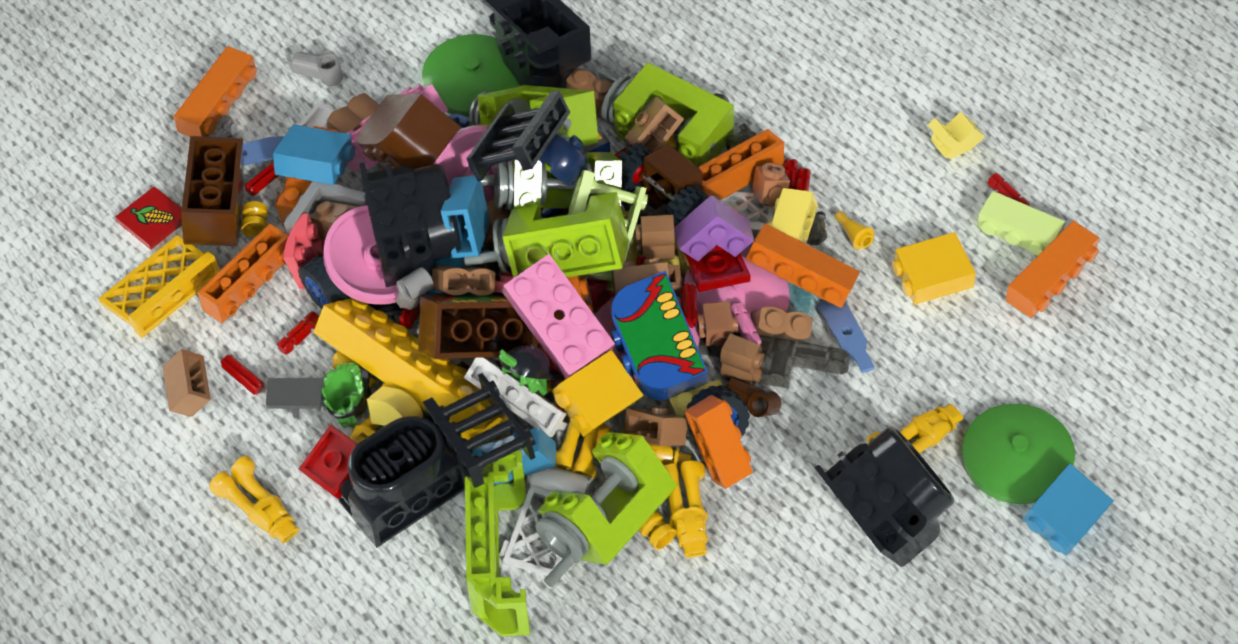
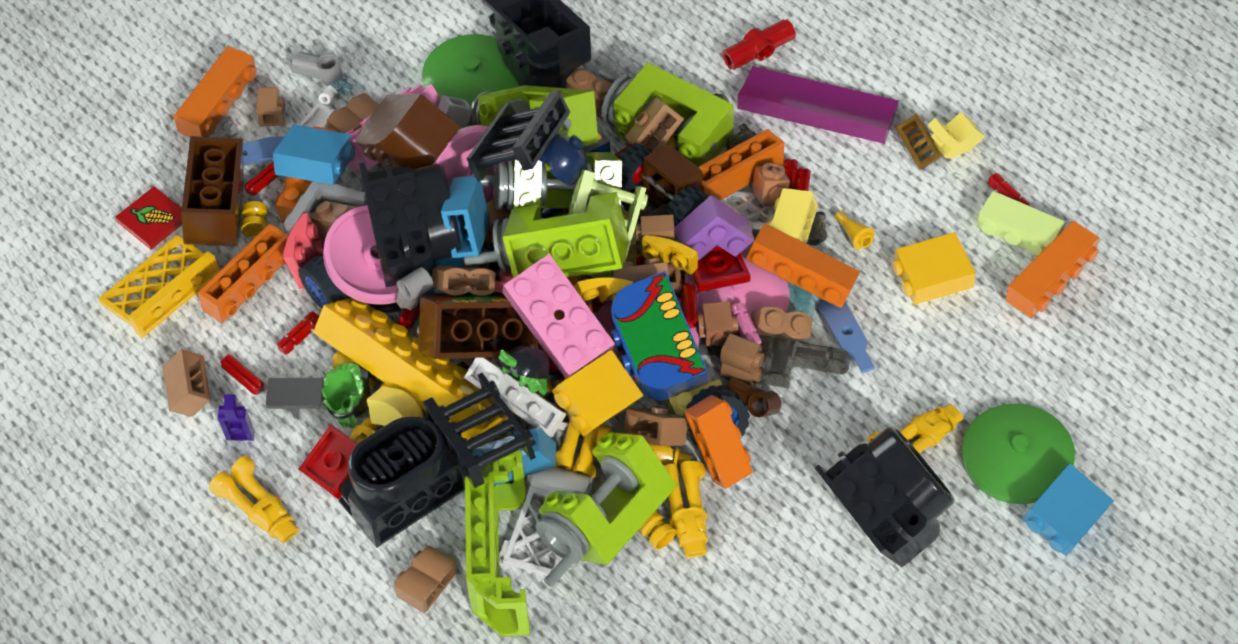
(235, 420): none -> dark purple hinge
(270, 107): none -> medium nougat brick
(332, 89): none -> arm
(425, 579): none -> medium nougat brick
(456, 109): none -> light grey brick
(604, 287): none -> yellow slope
(670, 251): none -> yellow slope
(758, 44): none -> red piece
(817, 104): none -> magenta arch
(909, 125): none -> pearl gold slope

